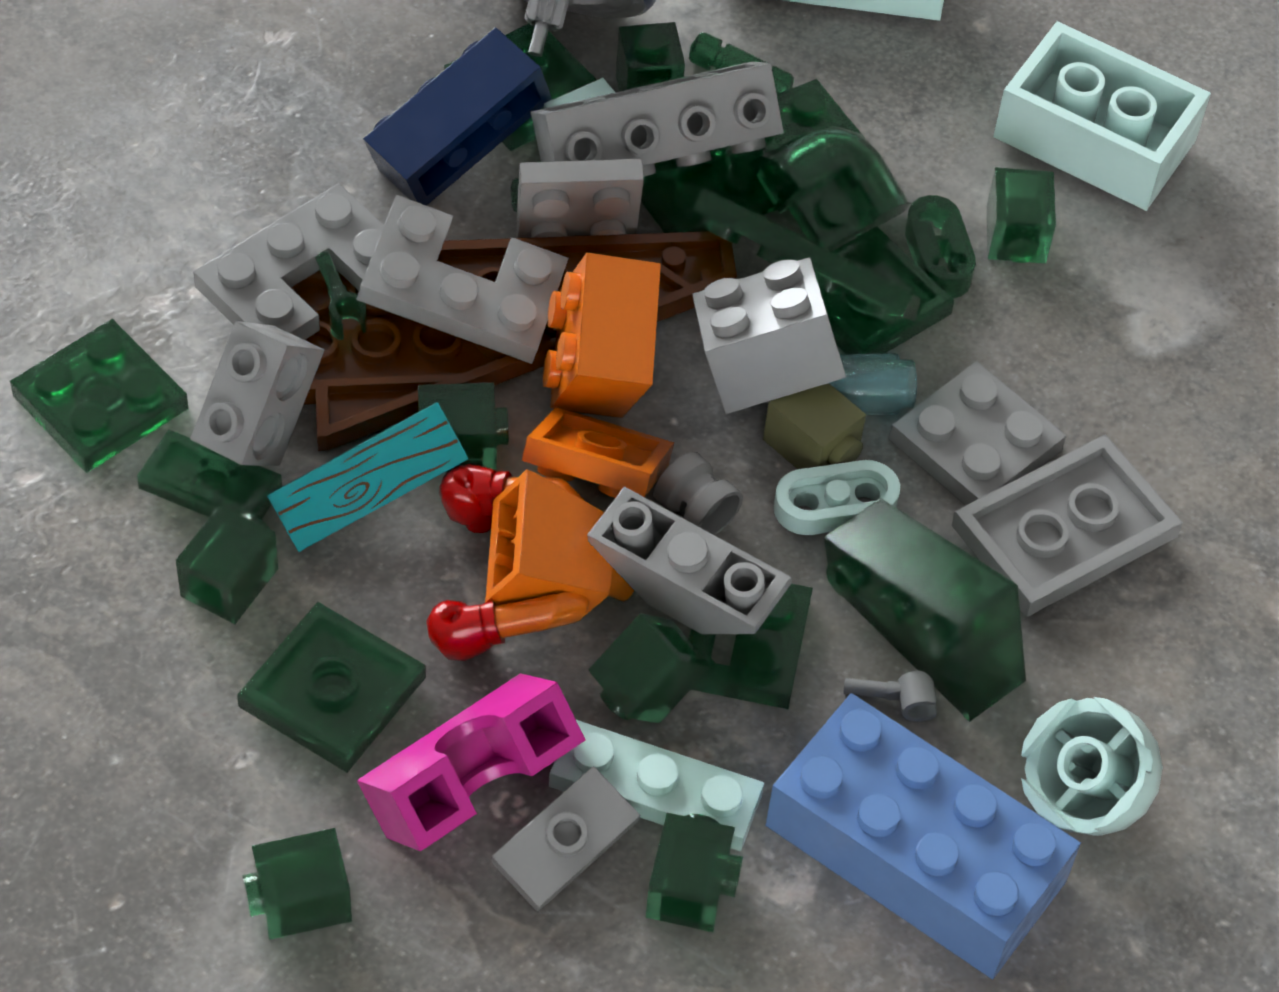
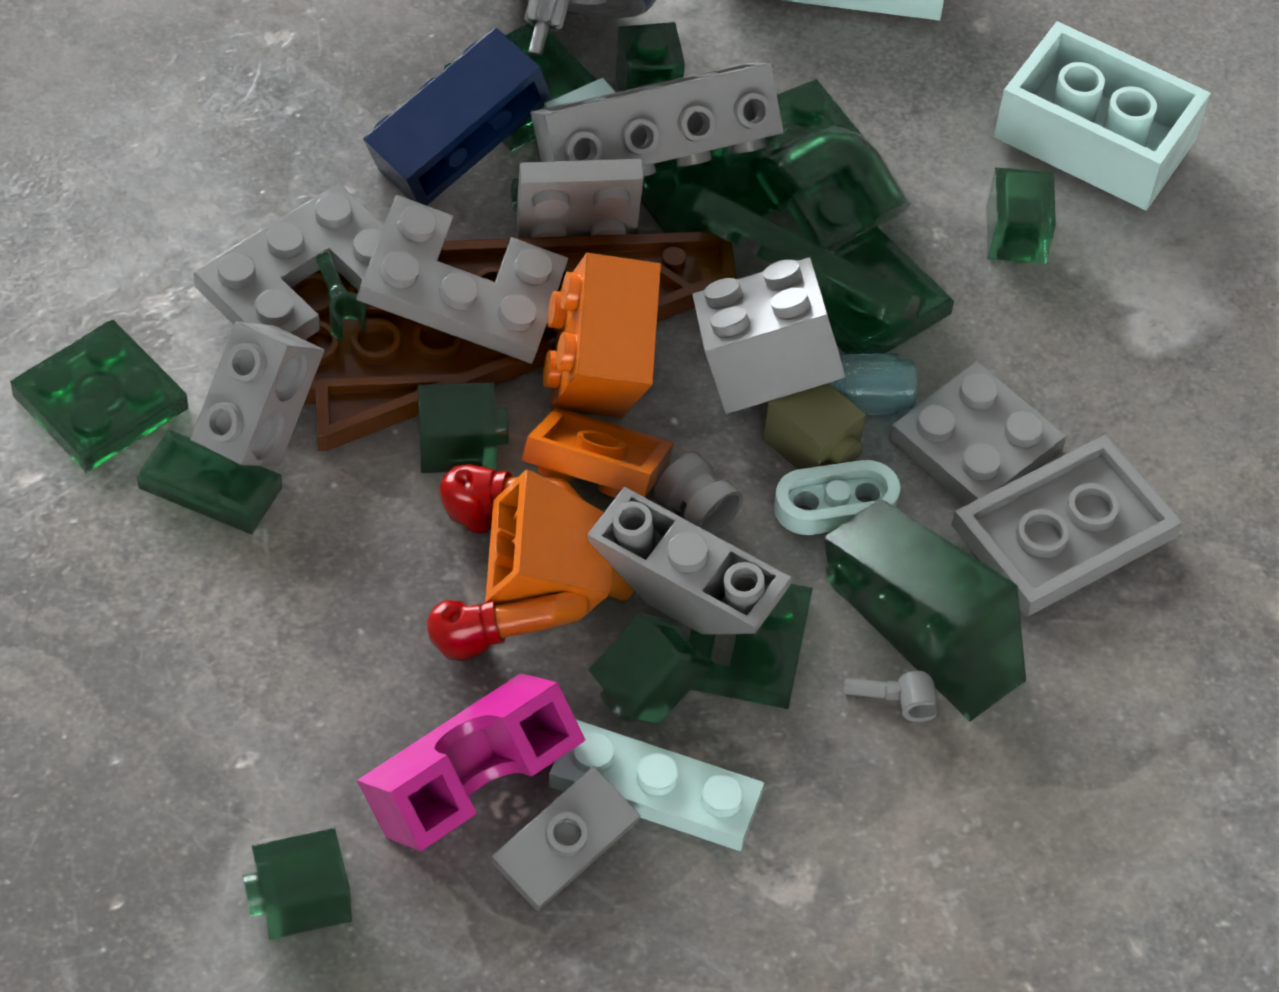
(227, 563): clear green brick -> none
(332, 686): clear green plate -> none
(367, 476): teal tile -> none
(692, 871): clear green brick -> none
(708, 52): clear green axle -> none
(921, 834): medium blue brick -> none
(951, 244): clear green beam -> none
(1091, 766): light aqua cylinder -> none

